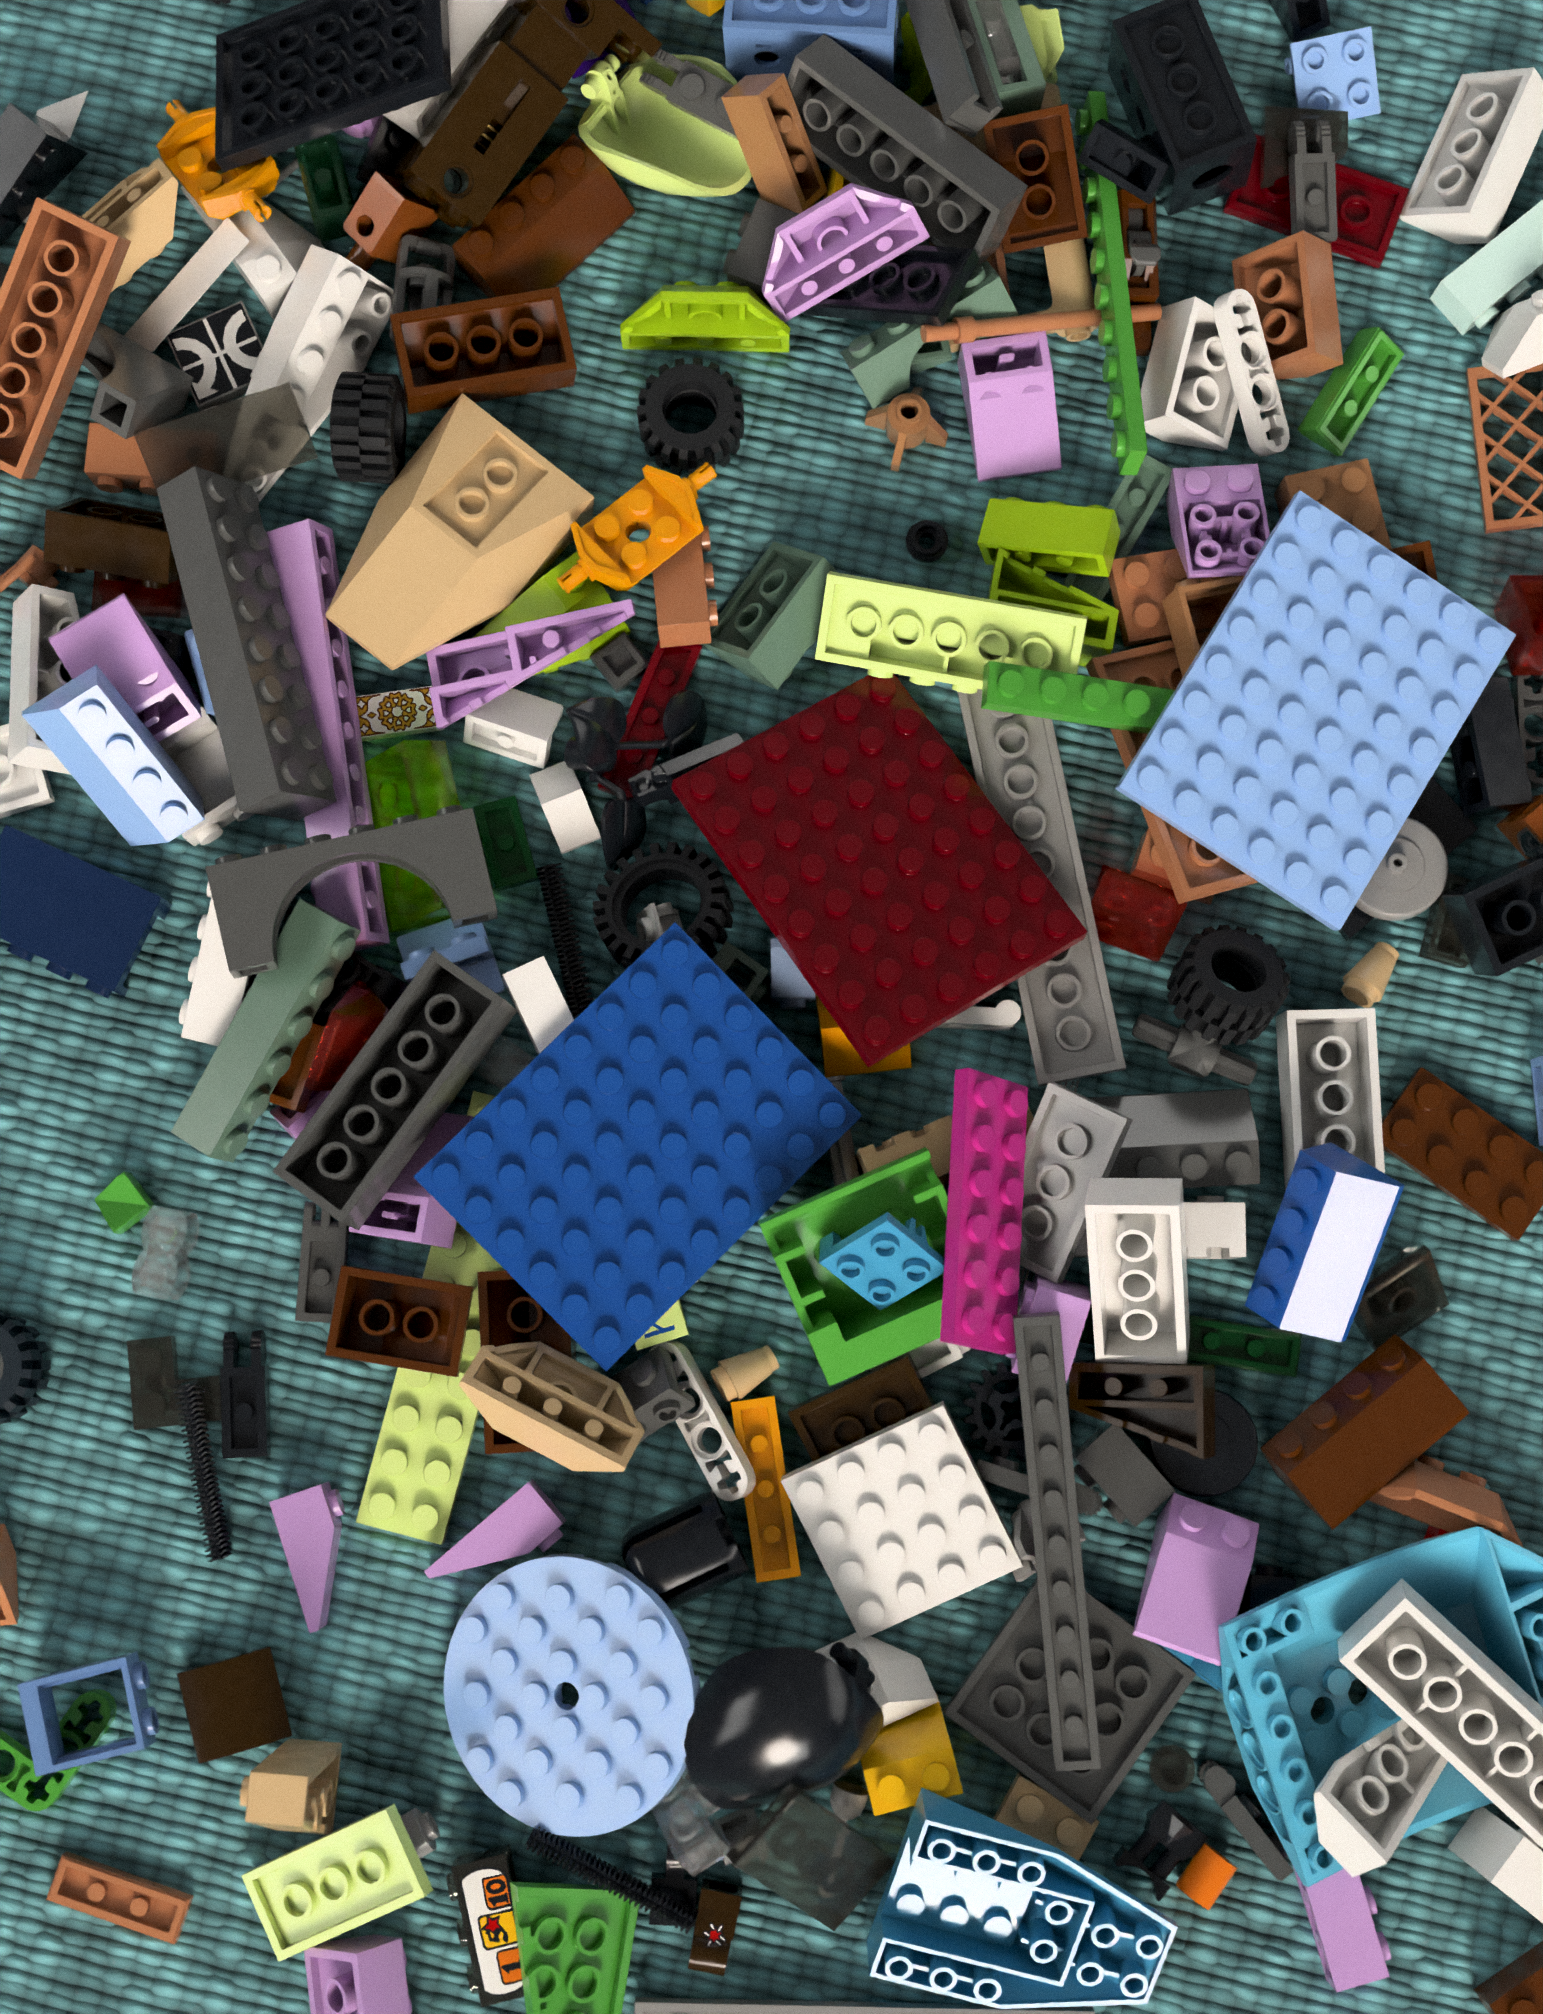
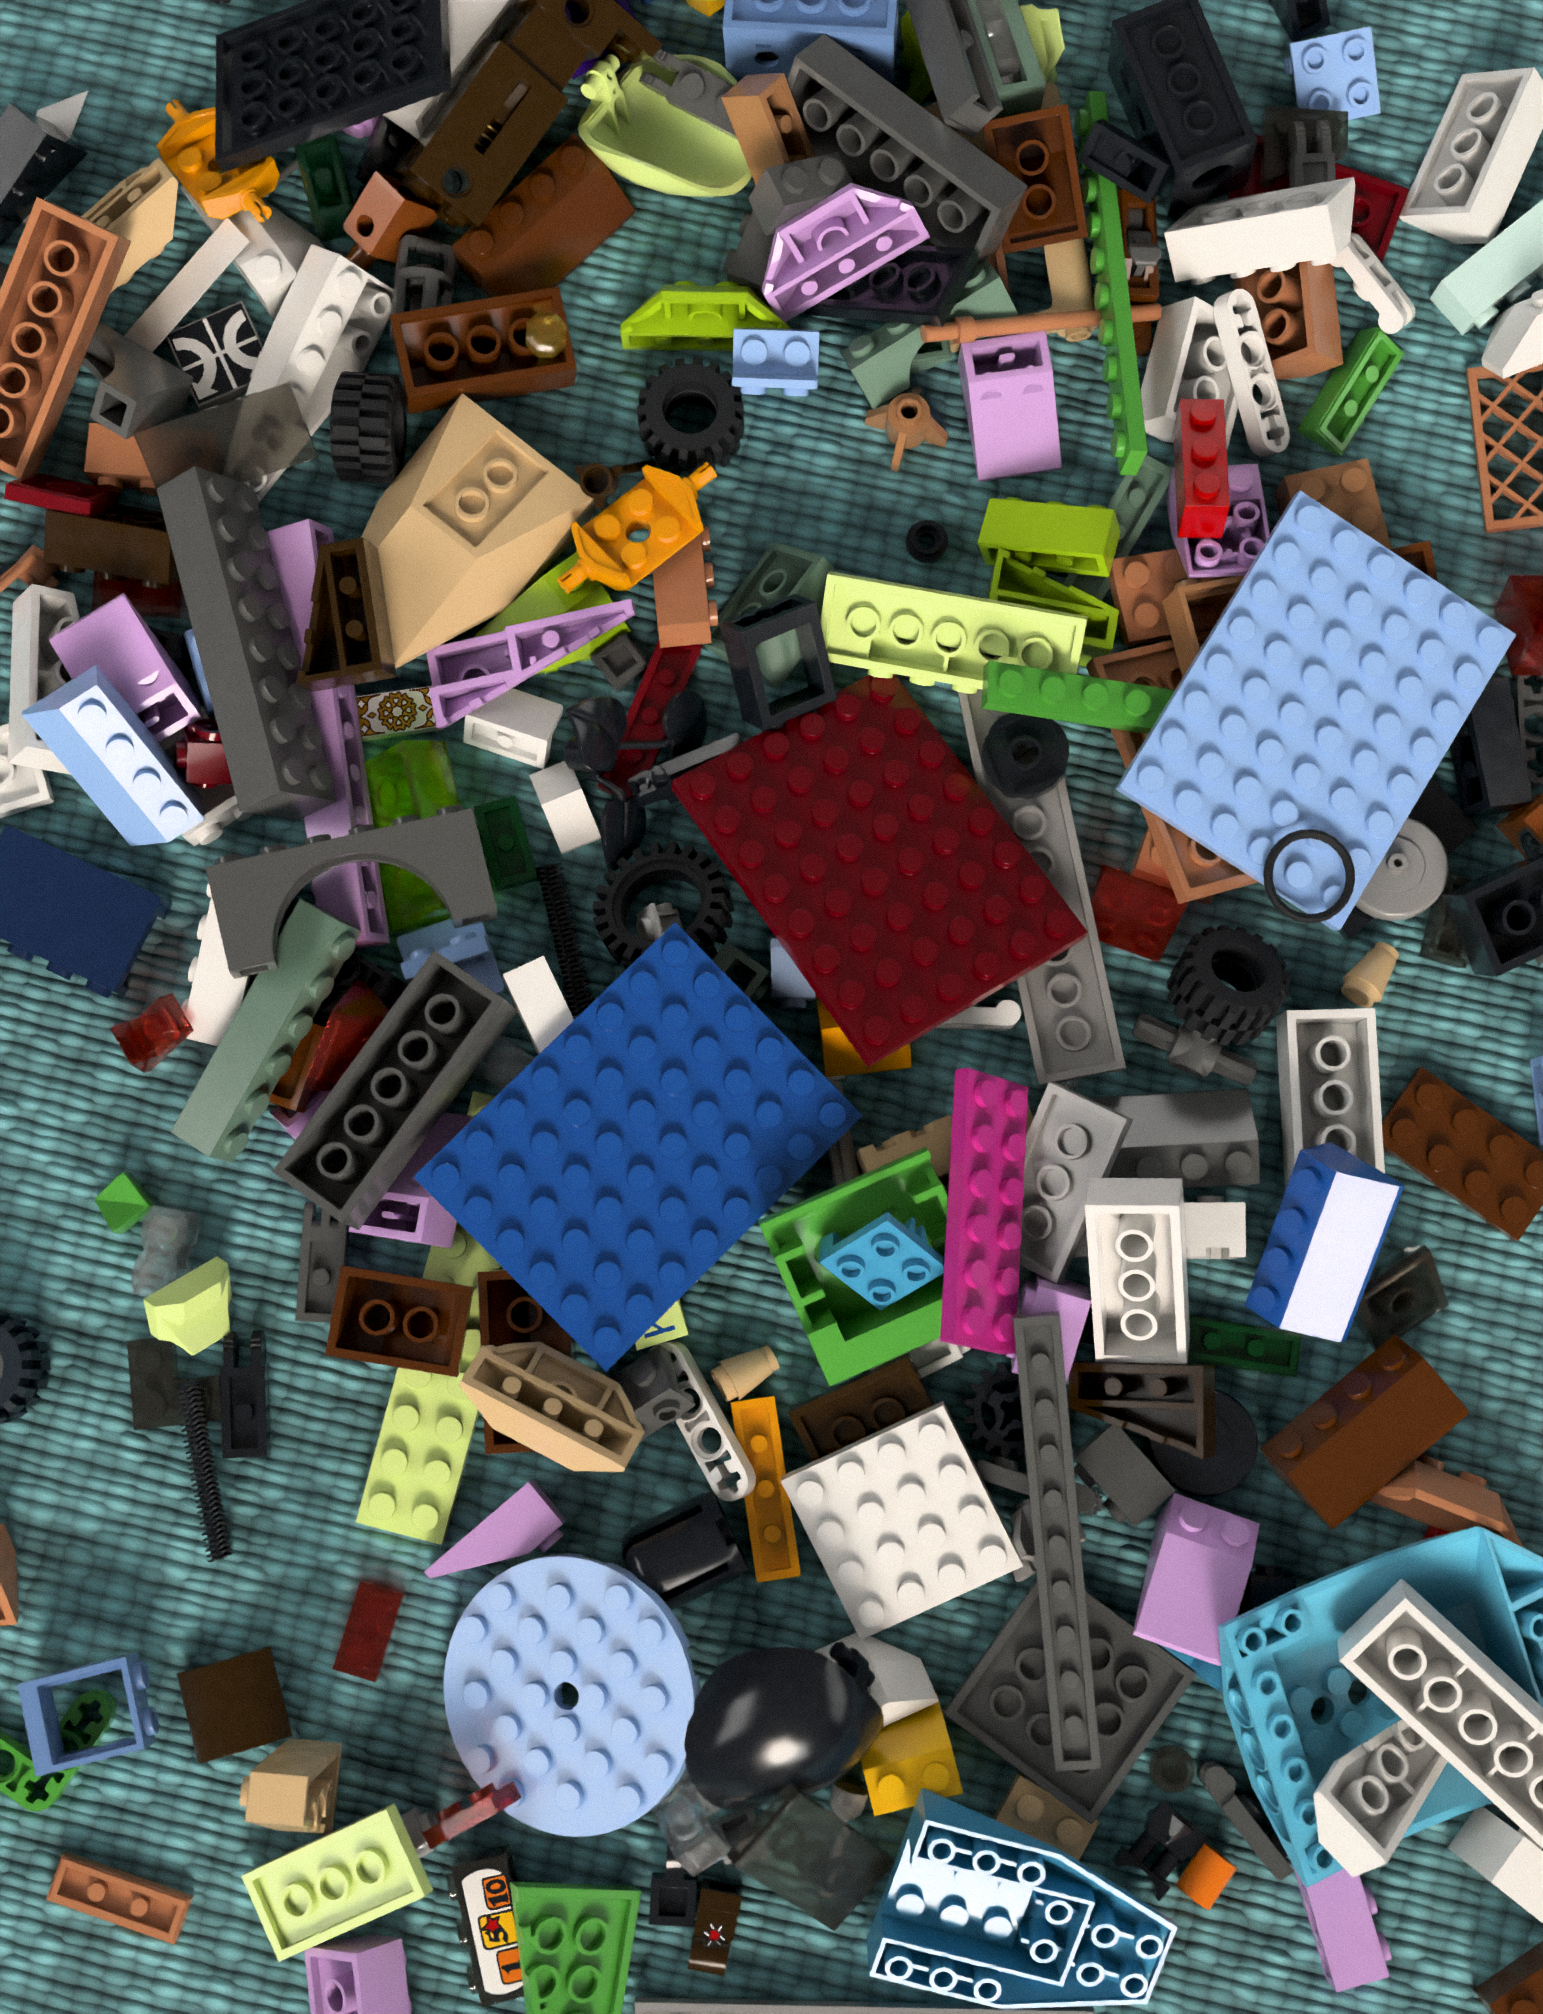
(60, 494): none -> dark red tile
(153, 1033): none -> clear red slope
(192, 1308): none -> yellowish green slope
(202, 755): none -> dark red brick
(310, 1538): lavender slope -> none
(348, 620): none -> dark brown wedge
(369, 1630): none -> clear red plate
(457, 1819): none -> clear red plate
(546, 334): none -> clear yellow tile
(602, 481): none -> dark brown plant
(611, 1877): black axle -> none
(764, 623): none -> black window
(775, 360): none -> light blue bracket
(795, 187): none -> dark grey brick
(1016, 778): none -> black plate
(1201, 468): none -> red brick
(1262, 232): none -> white slope
(1349, 873): none -> black tyre
(1375, 285): none -> white plate

